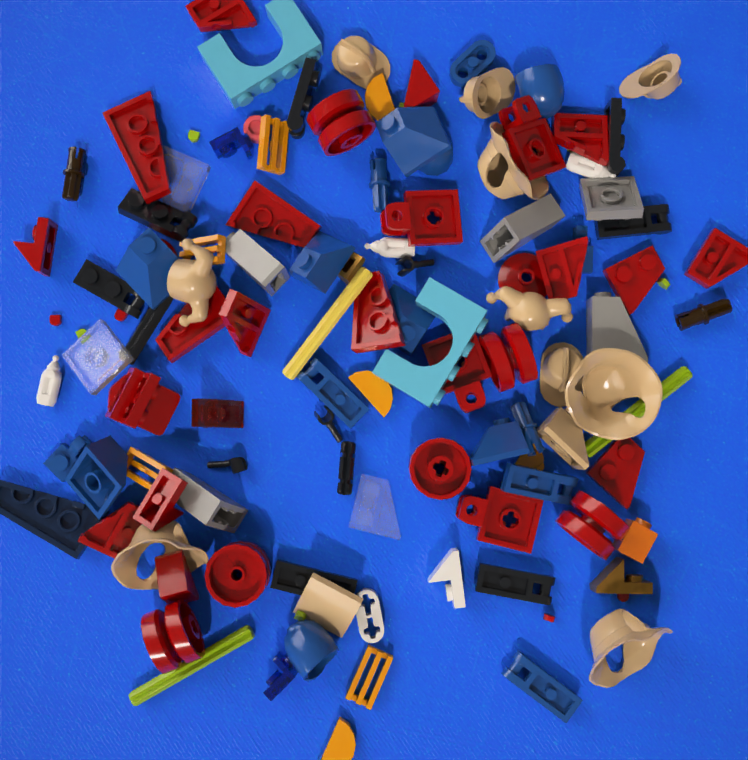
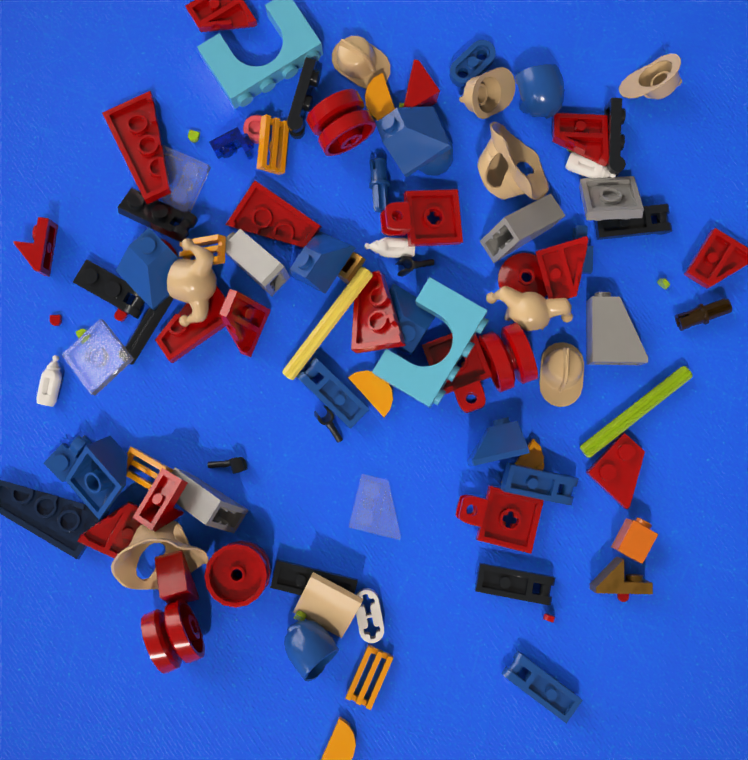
(73, 174): dark brown axle -> none
(141, 402): red piece -> none
(212, 654): lime axle -> none
(217, 413): clear red slope -> none
(278, 679): clear blue bracket -> none
(346, 468): black axle -> none
(450, 570): white slope -> none
(455, 473): red wheel -> none
(527, 134): red plate -> none
(528, 427): blue axle -> none
(565, 438): tan slope -> none
(594, 521): red wheel -> none
(608, 379): tan piece -> none
(634, 277): red wing -> none
(638, 646): tan piece -> none

